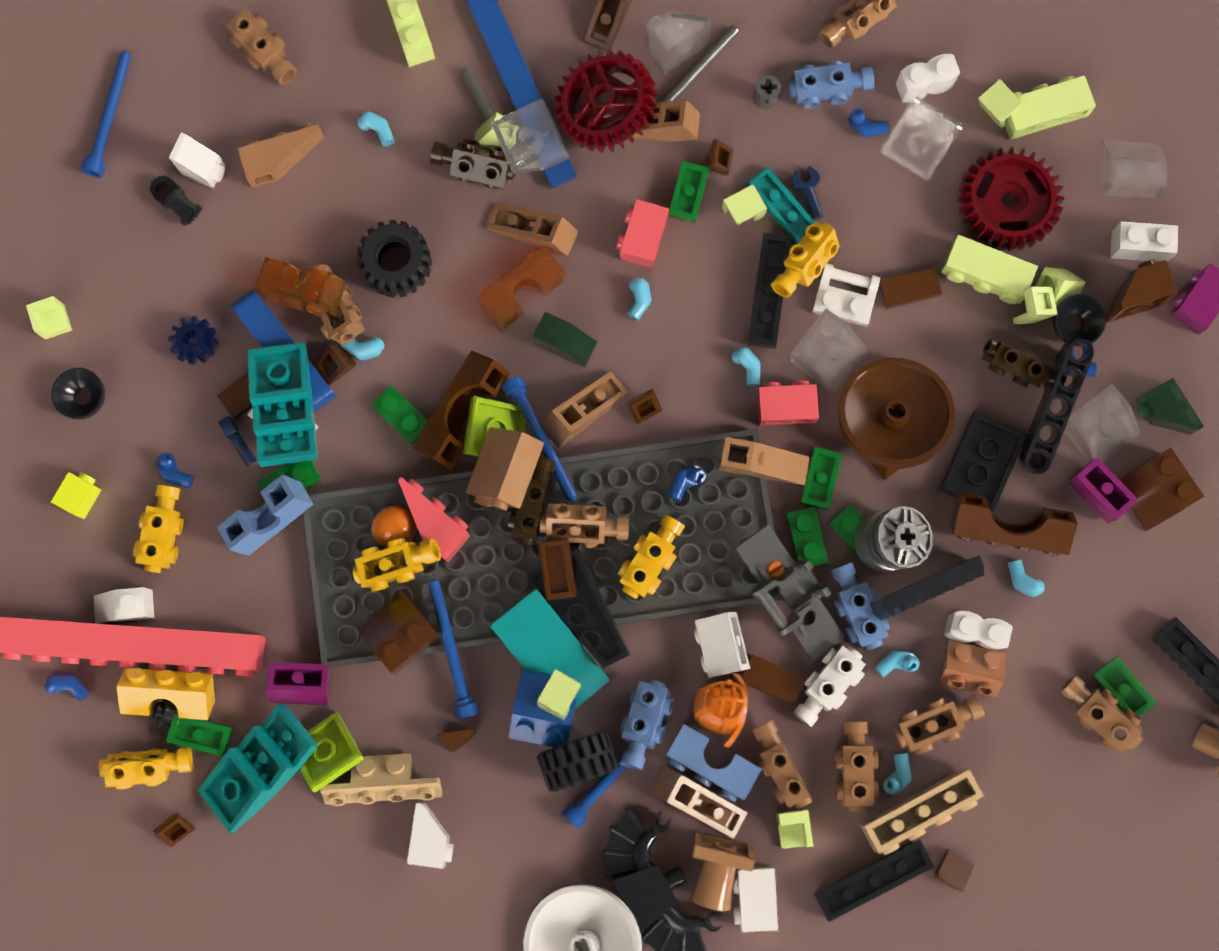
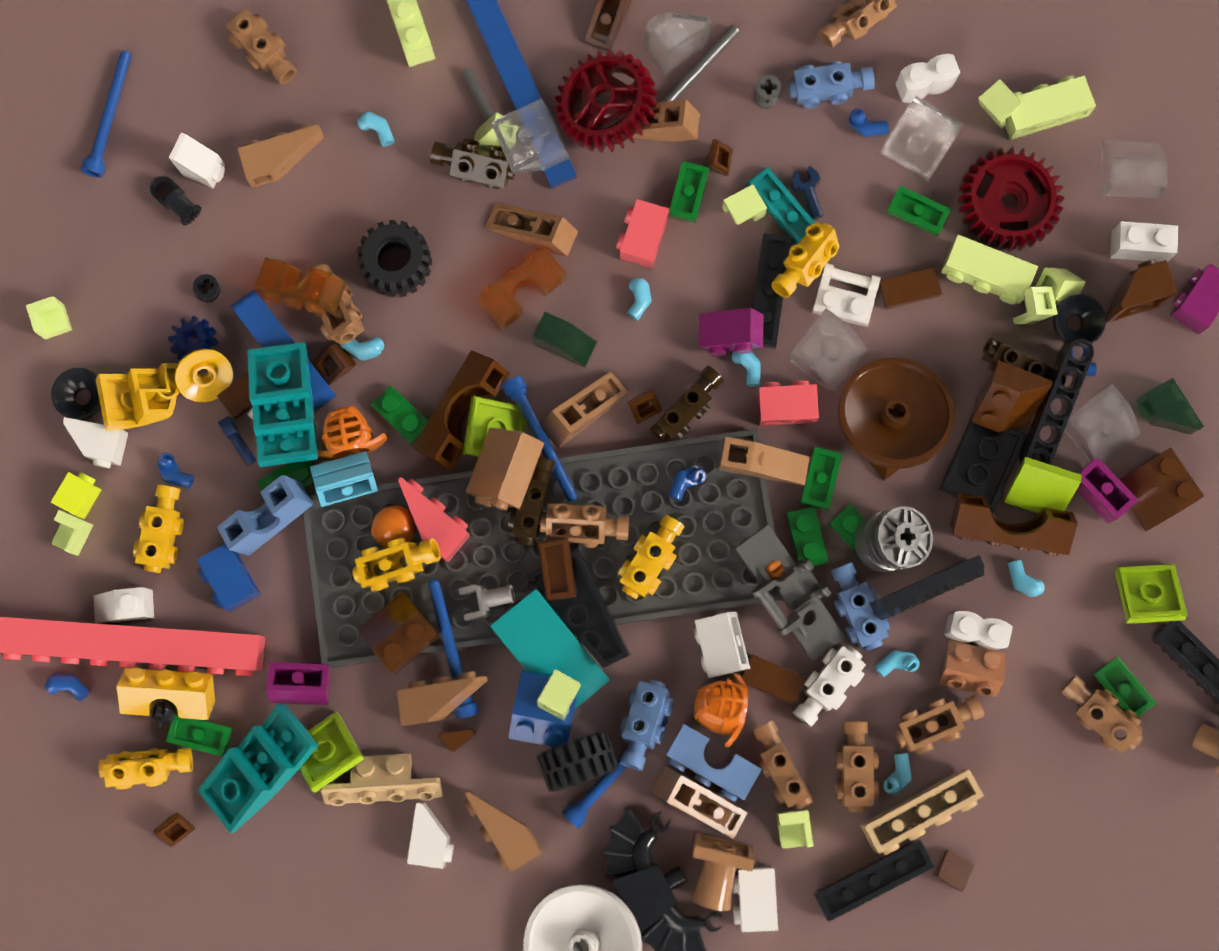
(71, 533): none -> yellowish green panel
(96, 443): none -> white slope
(137, 397): none -> yellow slope
(201, 281): none -> black bush
(203, 386): none -> yellow dish
(228, 578): none -> blue brick
(343, 478): none -> medium azure brick
(347, 433): none -> orange piece
(434, 702): none -> medium nougat slope
(488, 599): none -> light grey piece
(510, 836): none -> medium nougat slope
(683, 411): none -> dark brown brick
(731, 331): none -> magenta brick
(918, 211): none -> green plate
(1009, 398): none -> reddish brown slope
(1042, 486): none -> lime tile
(1150, 593): none -> lime tile

